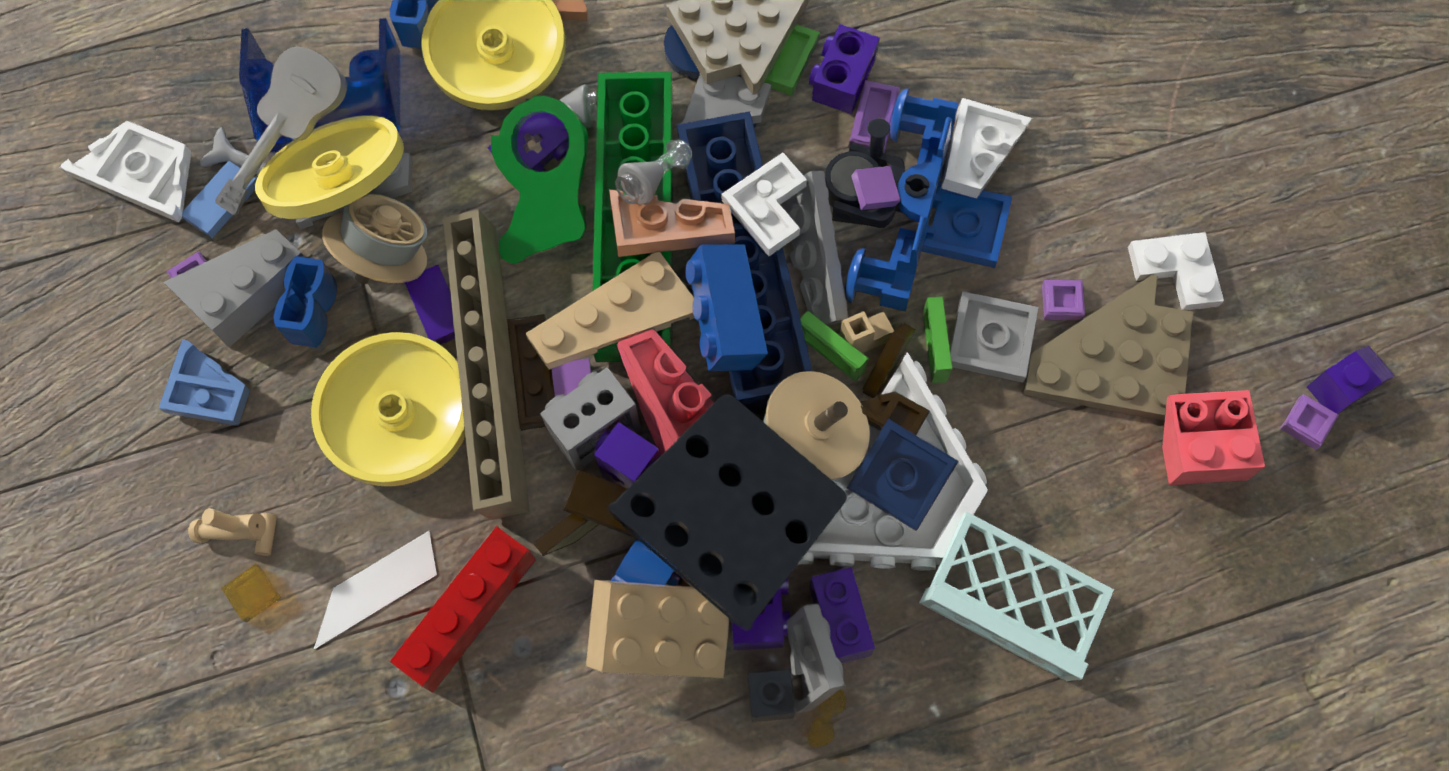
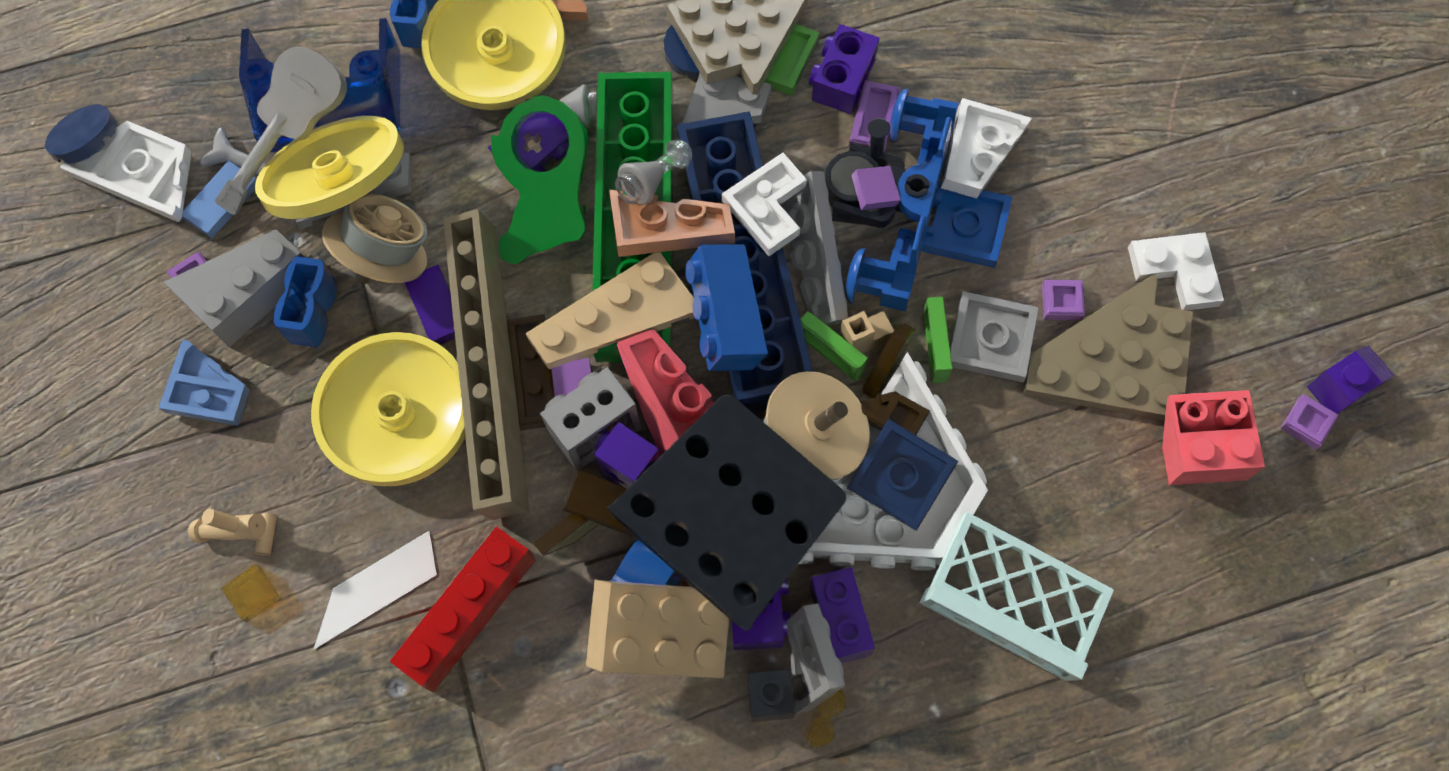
(80, 134): none -> dark blue tile

